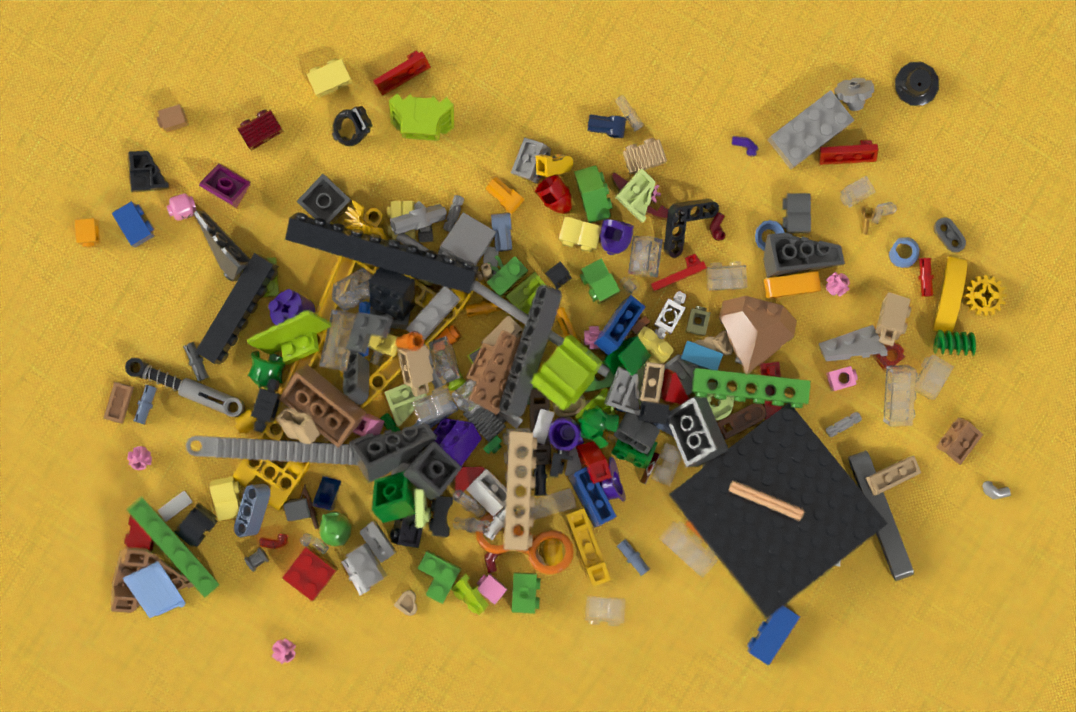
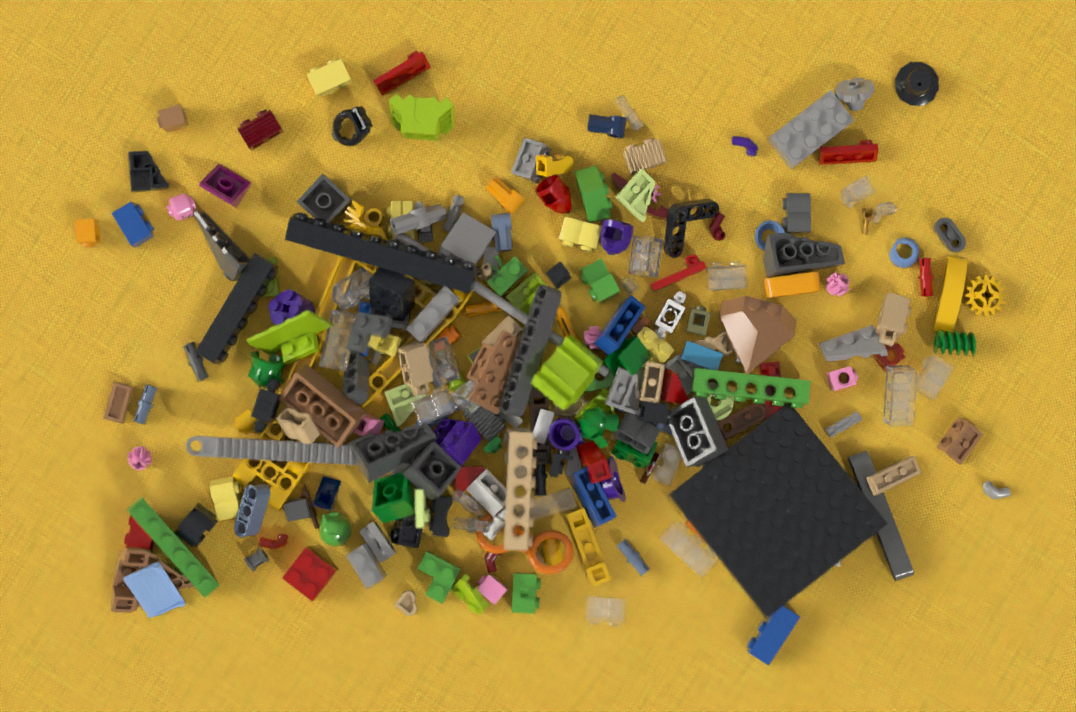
(175, 506): white sticker -> none
(186, 388): piece -> none
(283, 651): bright pink gear -> none
(315, 542): clear arm -> none
(360, 587): white pin -> none
(410, 341): orange cone -> none
(766, 500): light nougat axle -> none

